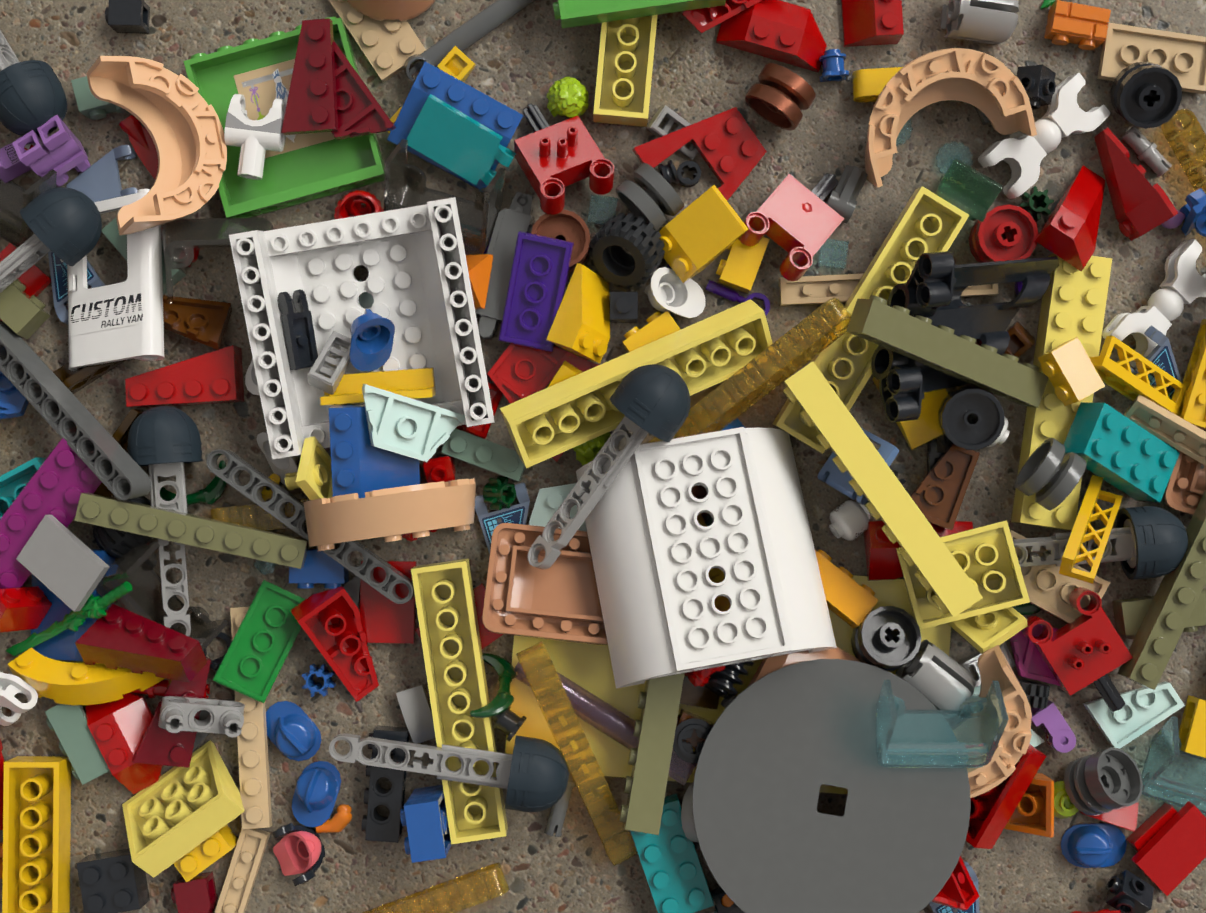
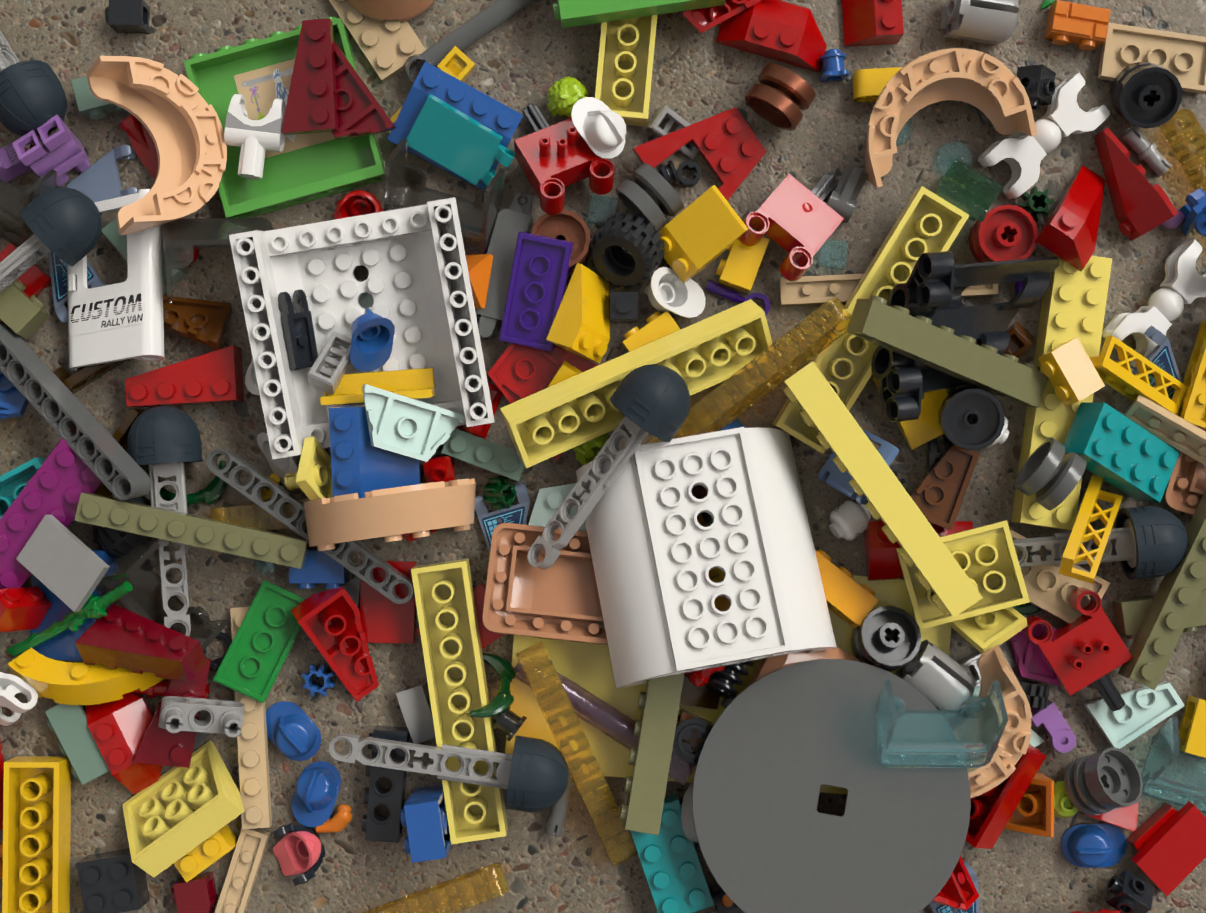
(599, 127): none -> white piece

